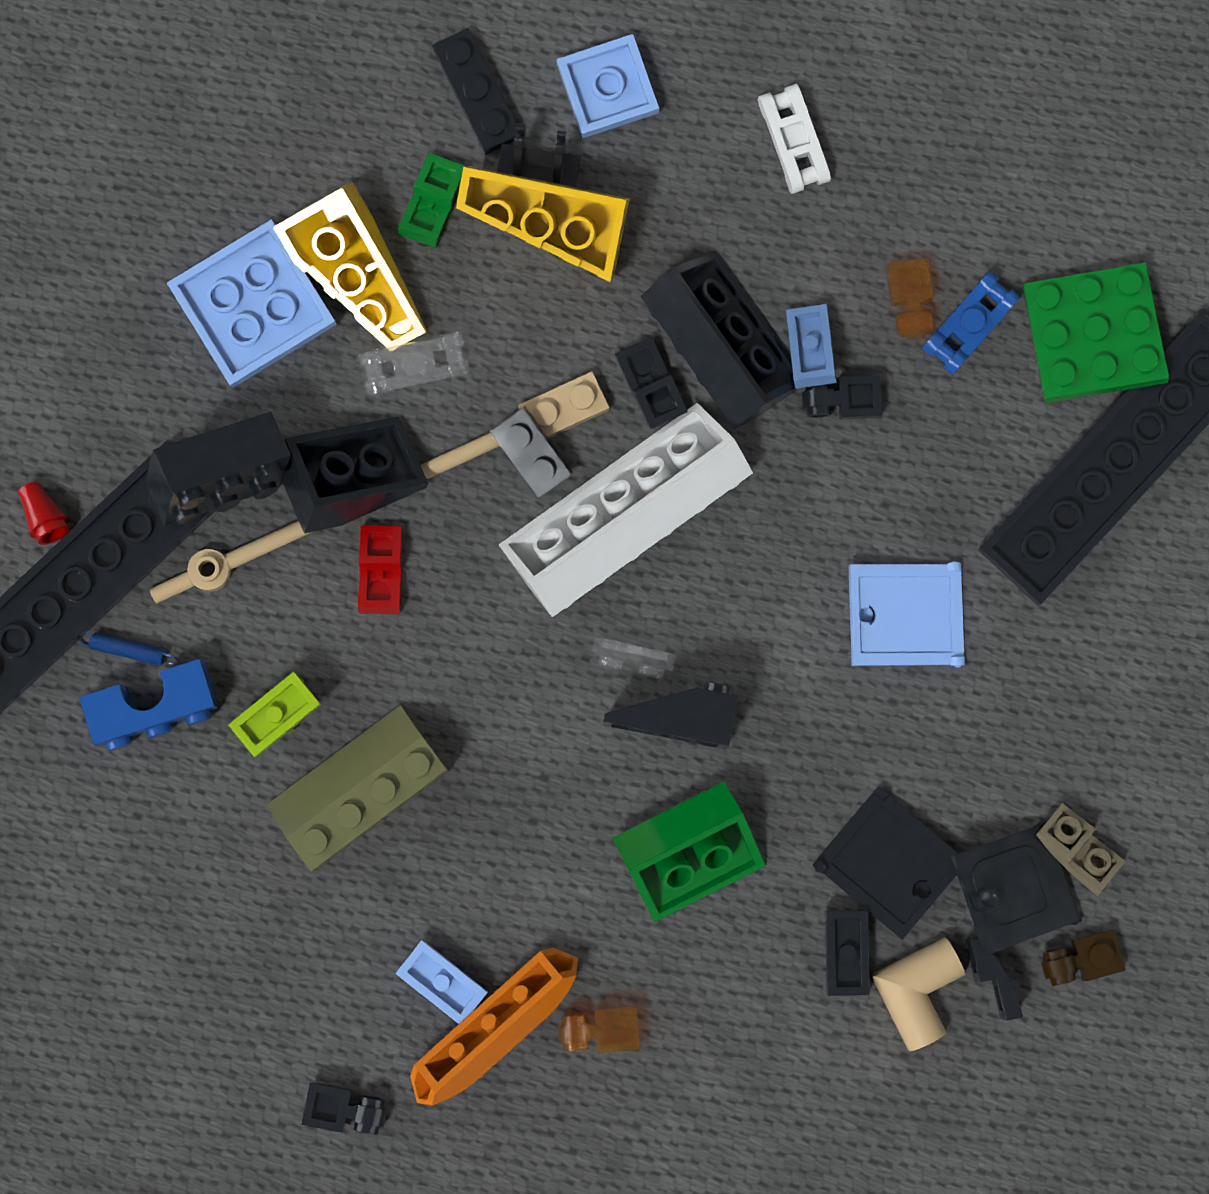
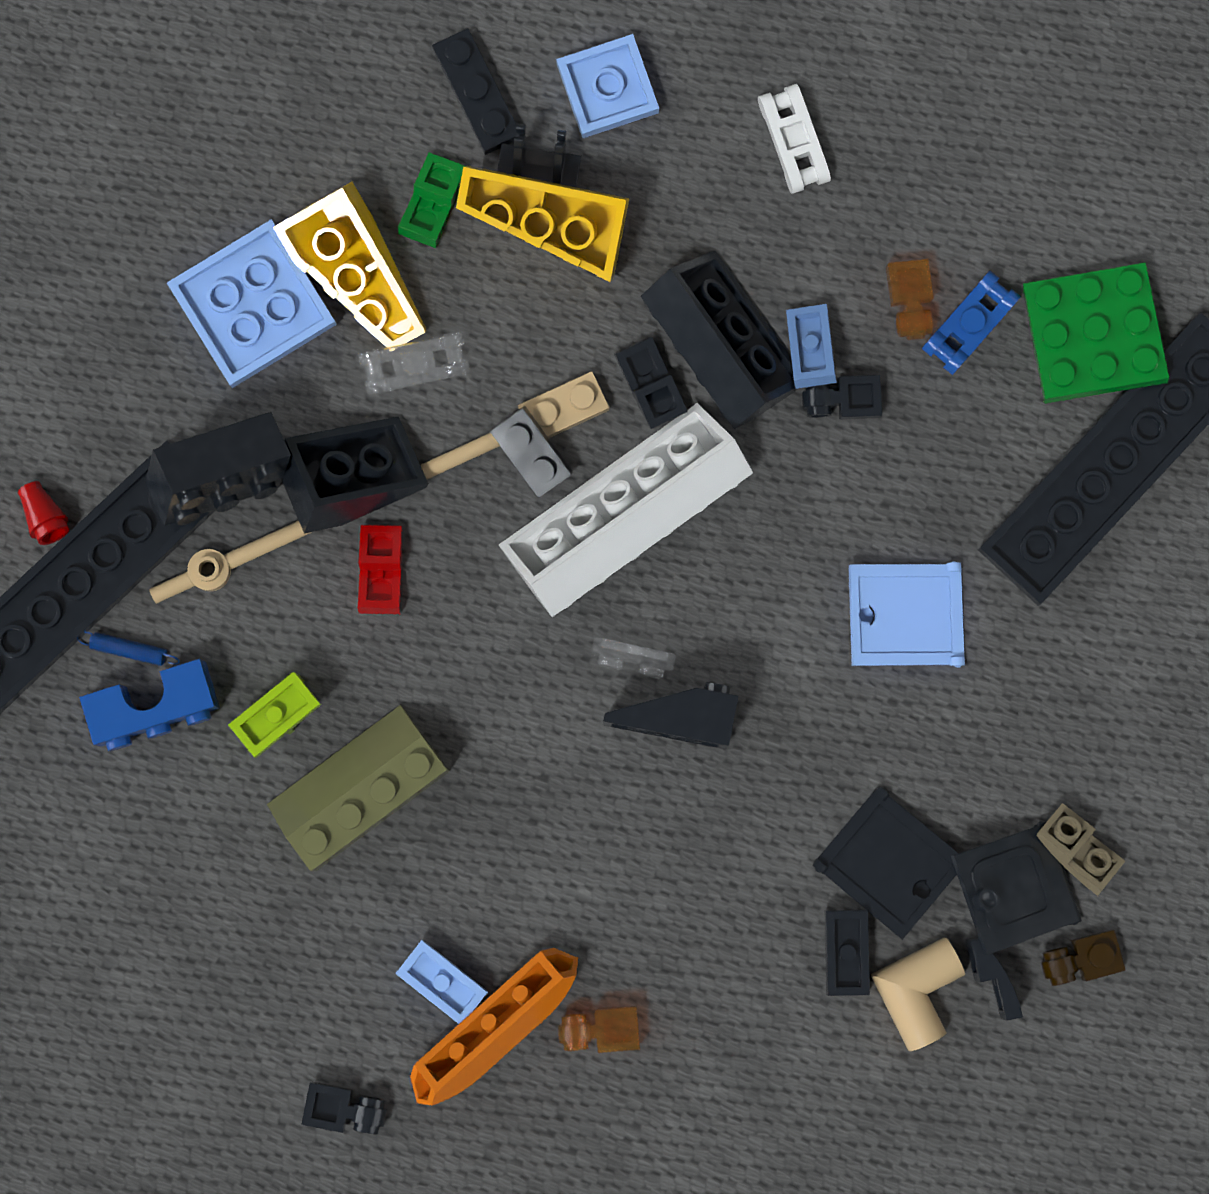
(689, 851): green slope -> none

